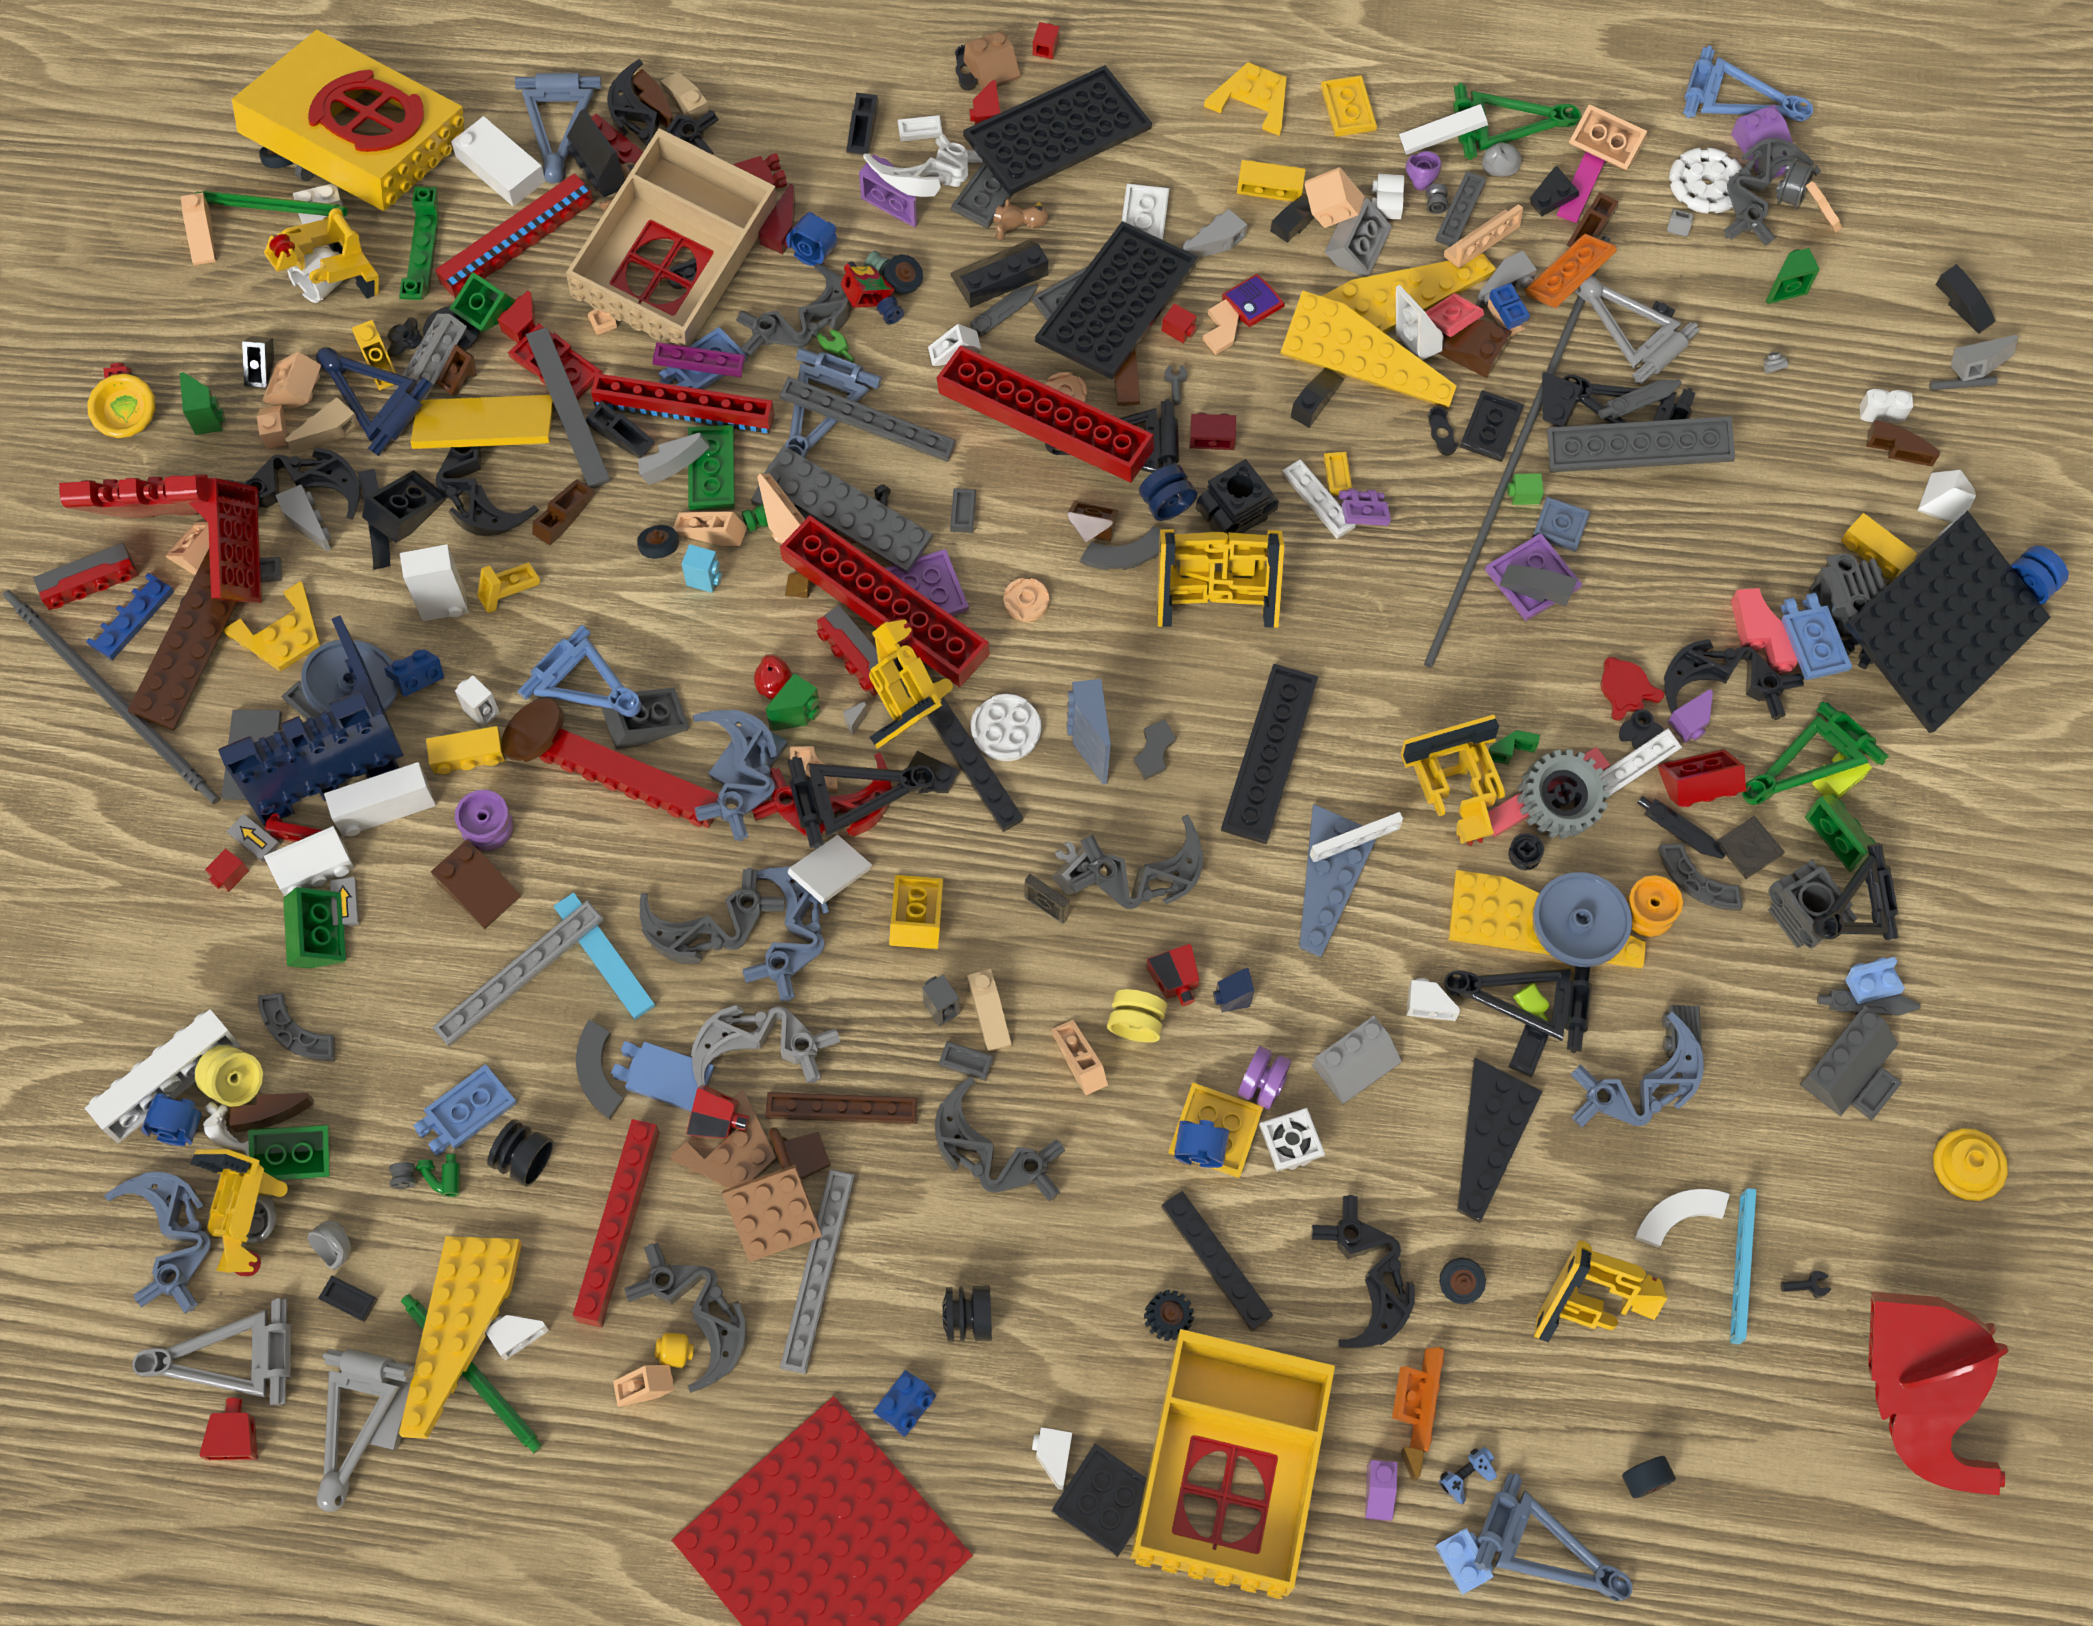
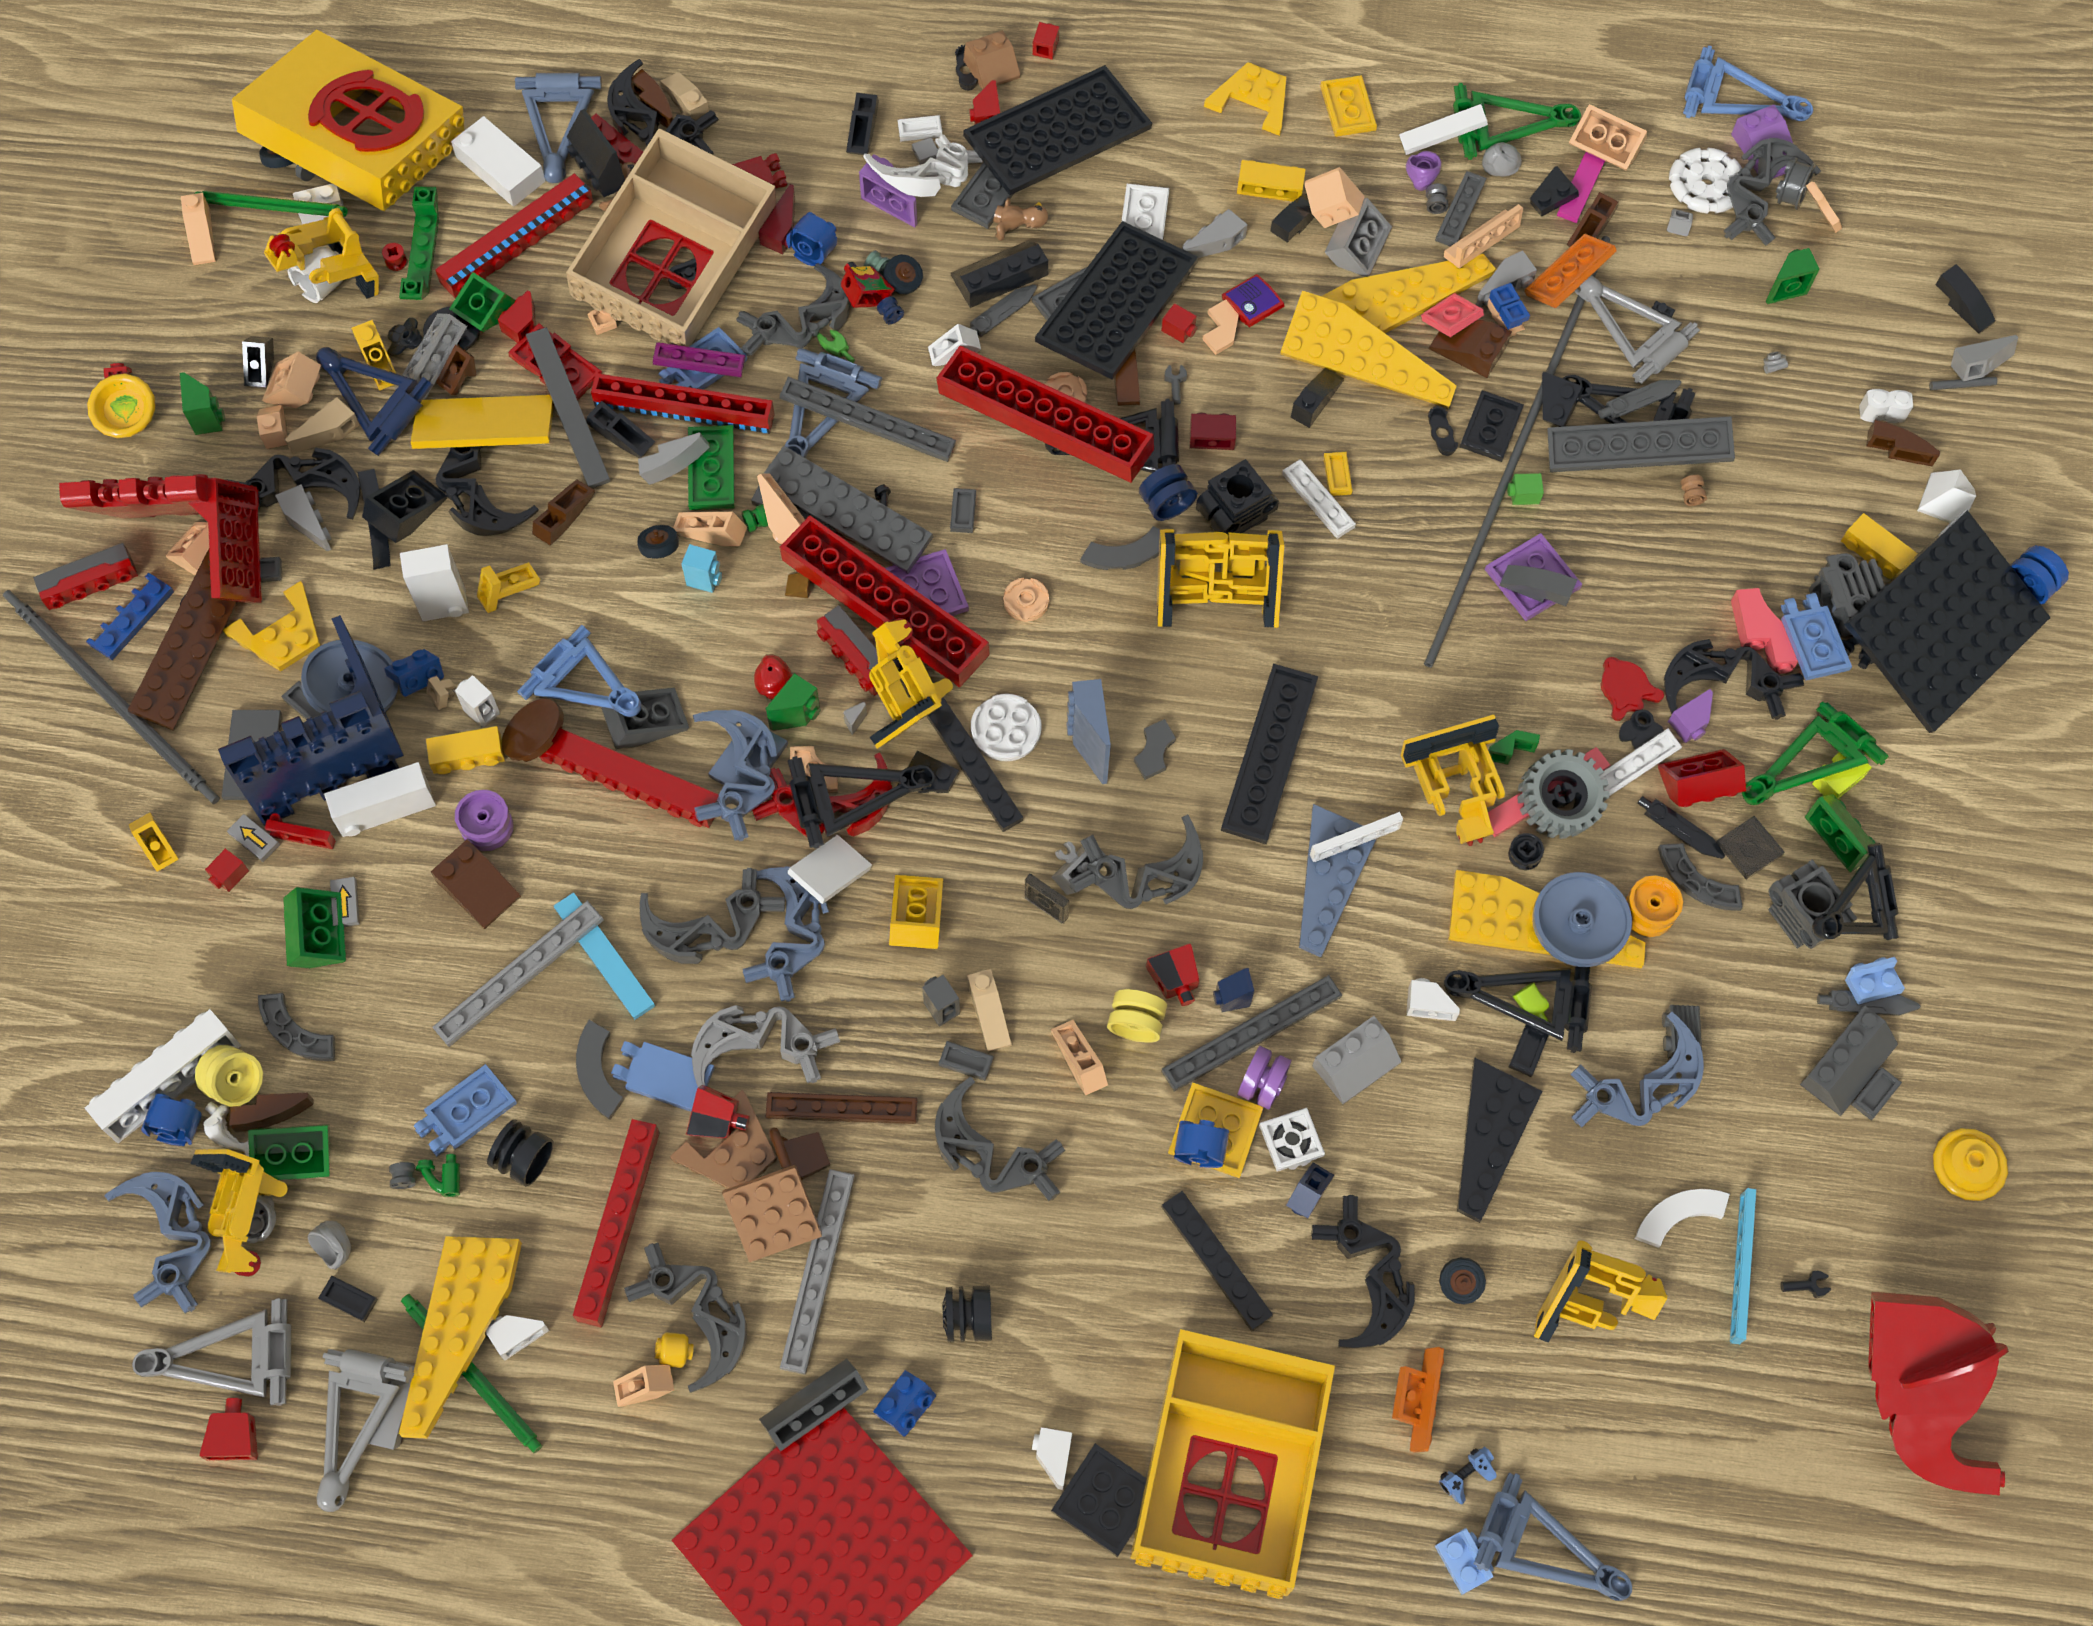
(153, 841): none -> yellow slope
(310, 861): white slope -> none
(394, 256): none -> red wheel
(440, 691): none -> tan tile
(813, 1404): none -> dark grey brick
(924, 150): none -> light grey tile
(1093, 520): slope -> none
(1168, 1315): black wheel -> none
(1251, 1033): none -> dark grey tile
(1309, 1190): none -> slope
(1366, 512): medium lavender plate -> none
(1380, 1490): medium lavender slope -> none
(1389, 195): white brick -> none
(1413, 1460): pearl gold slope -> none
(1415, 327): white slope -> none
(1561, 523): sand blue tile -> none
(1648, 1476): black wheel -> none
(1693, 489): none -> medium nougat wheel

